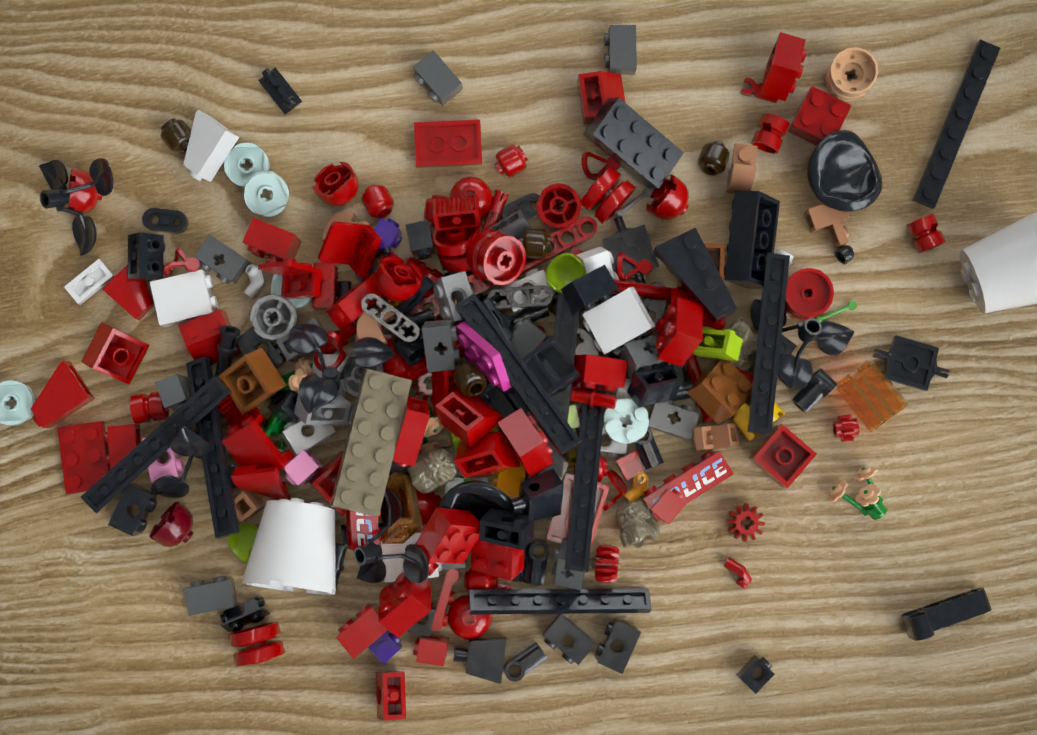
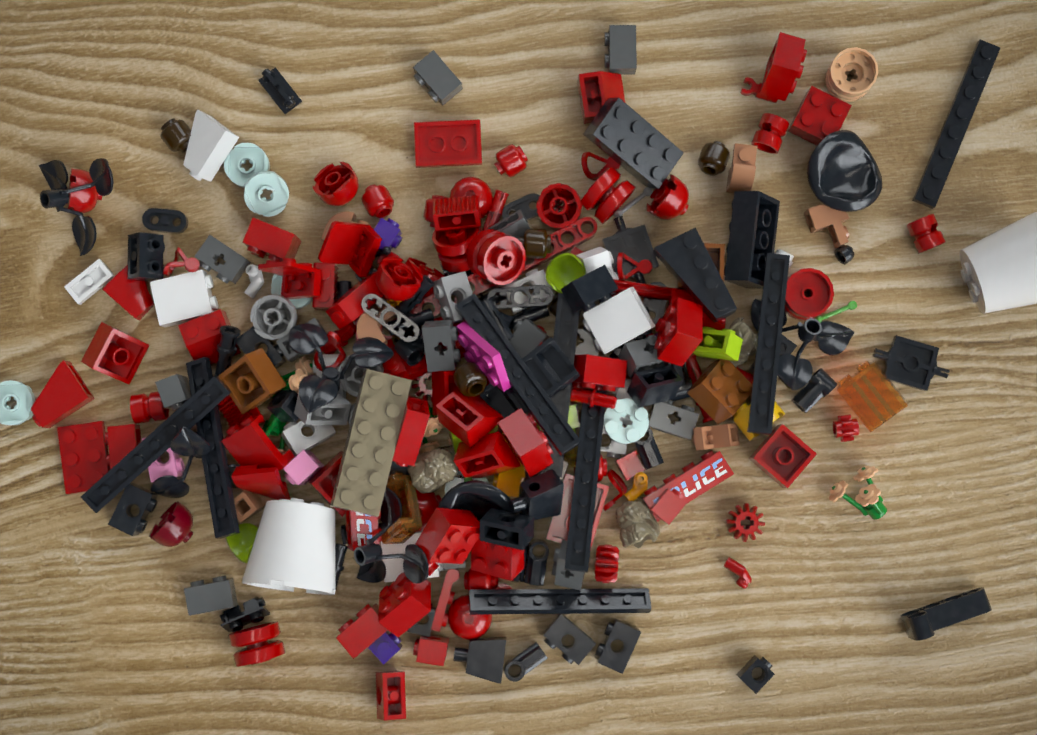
(420, 239): black brick -> none

